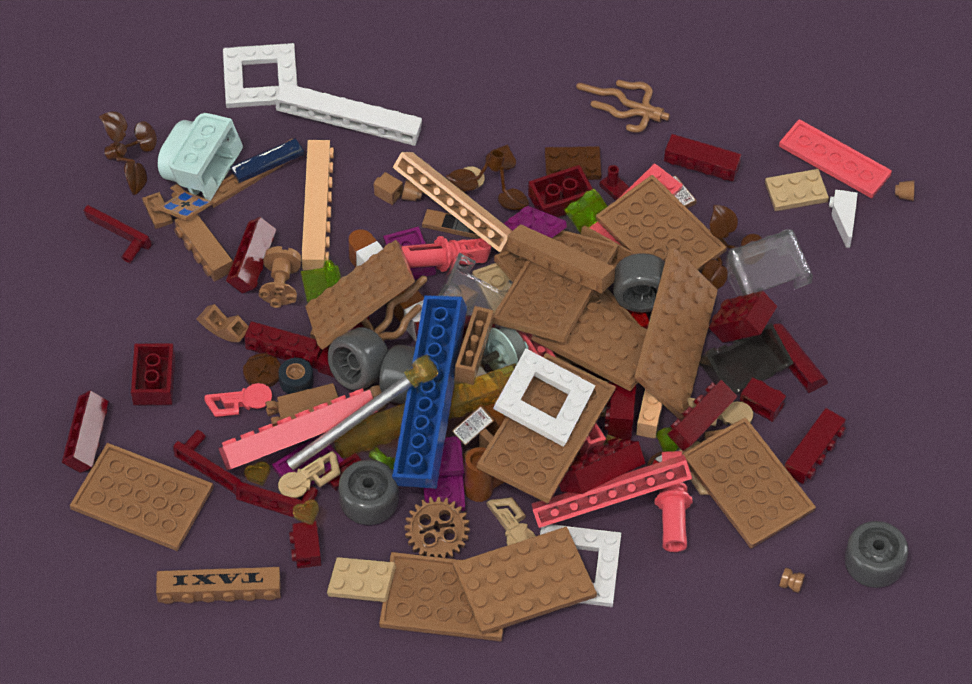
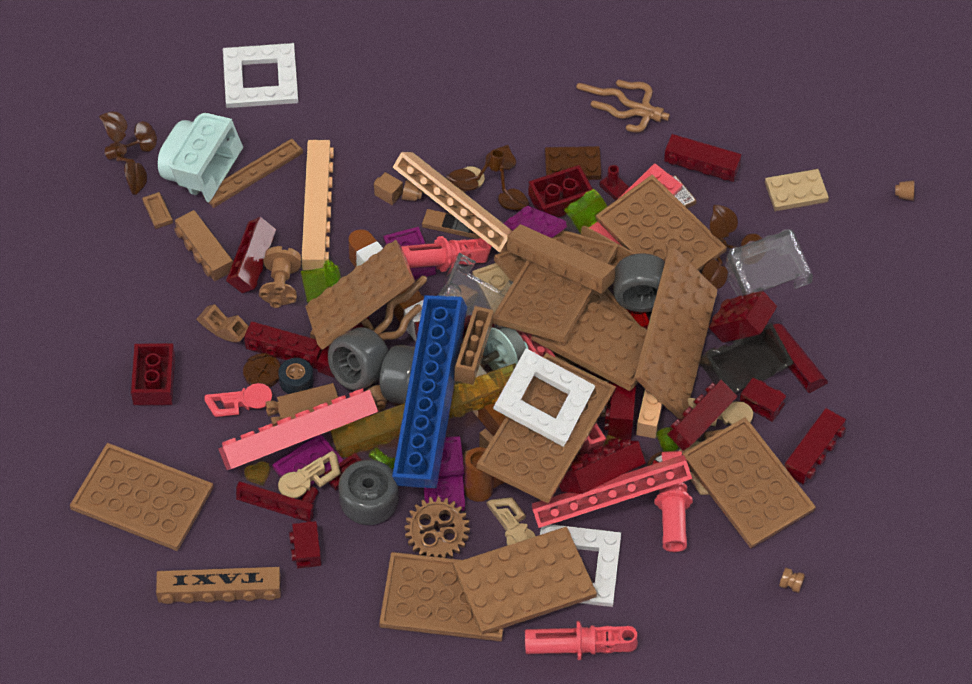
(85, 431): brick -> none
(137, 238): dark red piece -> none
(182, 205): medium nougat flag -> none
(186, 453): dark red piece -> none
(267, 160): dark blue tile -> none
(306, 512): clear yellow tile -> none
(348, 114): white brick -> none
(361, 579): tan plate -> none
(422, 370): flat silver piece -> none
(473, 424): tile -> none
(580, 640): none -> coral piece
(835, 158): coral plate -> none
(843, 213): white slope -> none
(876, 554): dark grey wheel -> none

